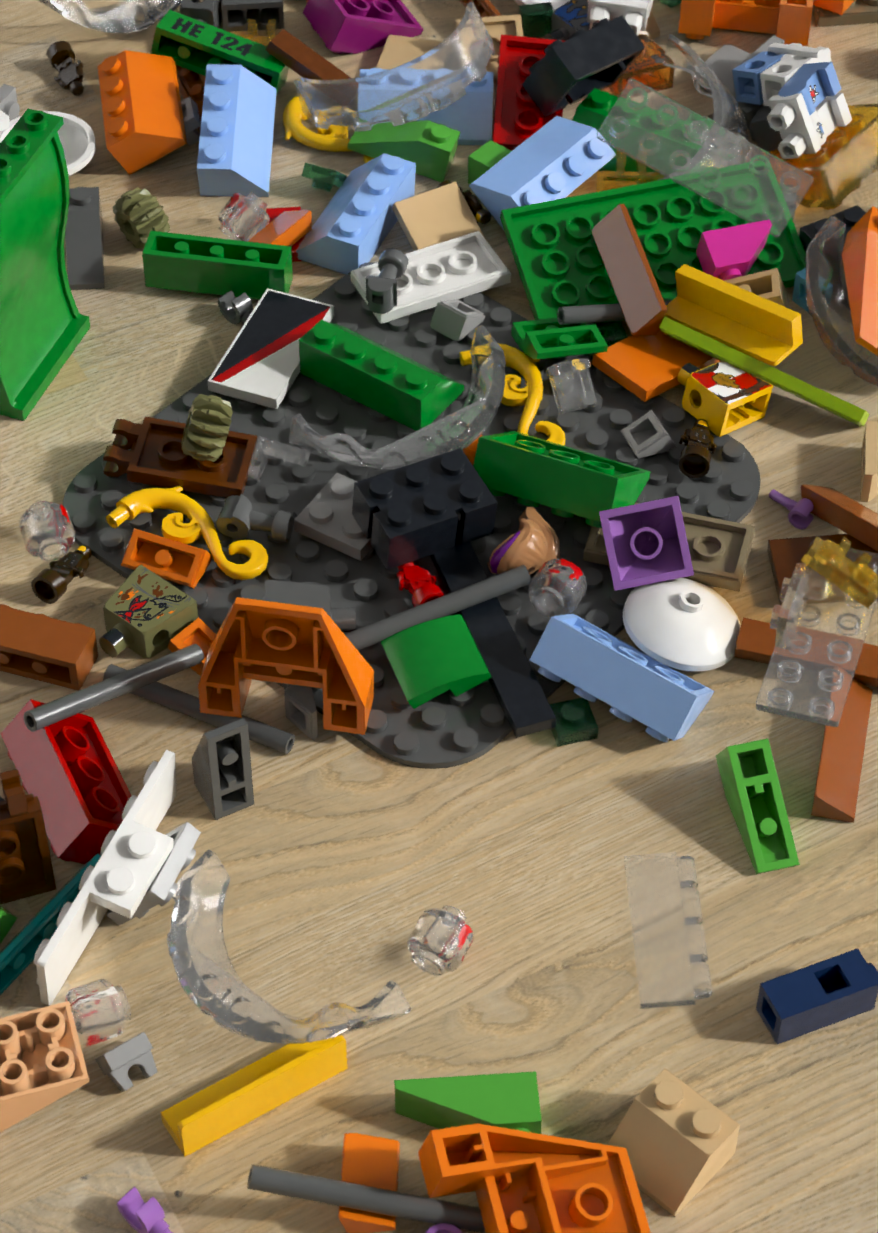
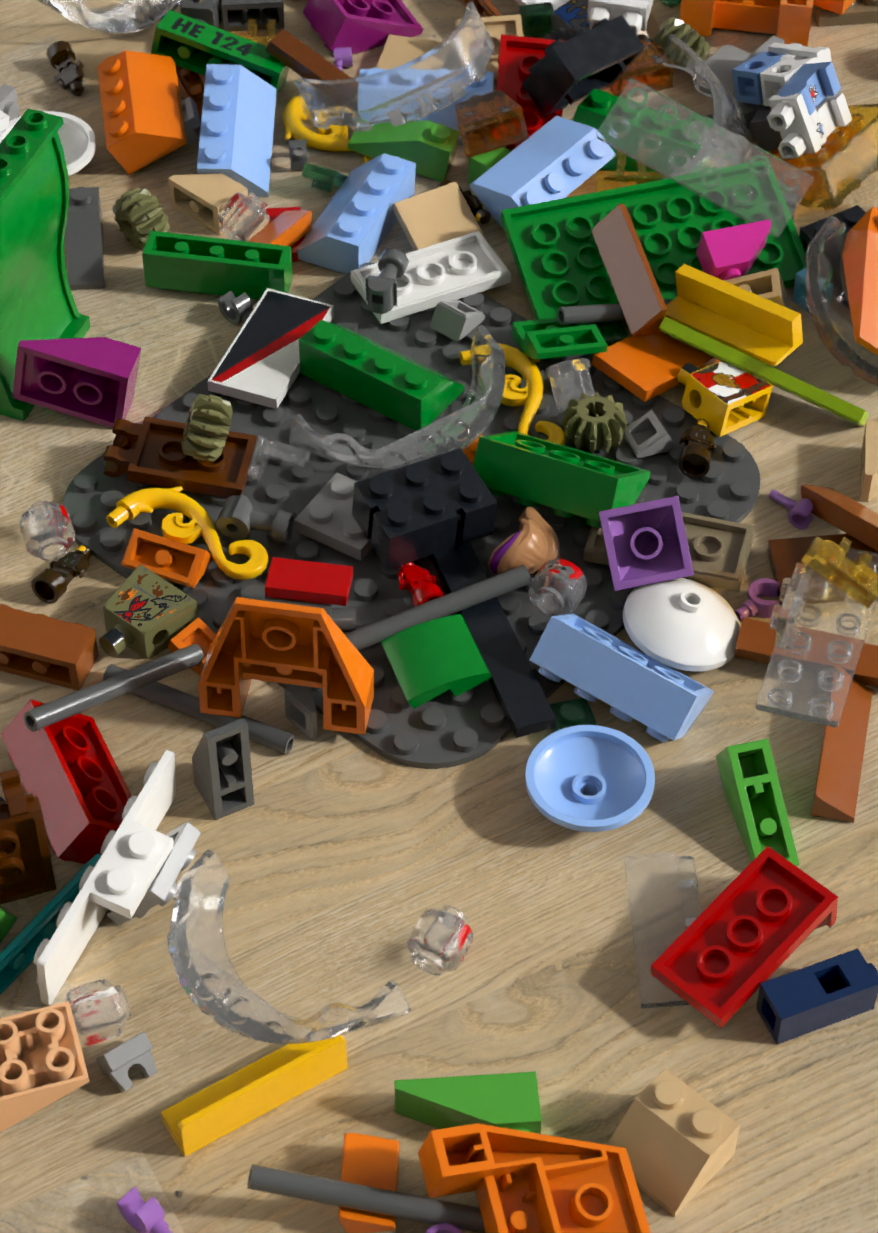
(78, 376): none -> magenta slope
(203, 196): none -> tan slope
(298, 154): none -> dark grey piece
(309, 581): none -> red tile
(343, 57): none -> medium lavender hand
(489, 123): none -> clear orange torso
(594, 423): none -> olive gear
(594, 763): none -> light blue dish
(684, 33): none -> olive gear
(745, 936): none -> red plate
(755, 605): none -> medium lavender piece

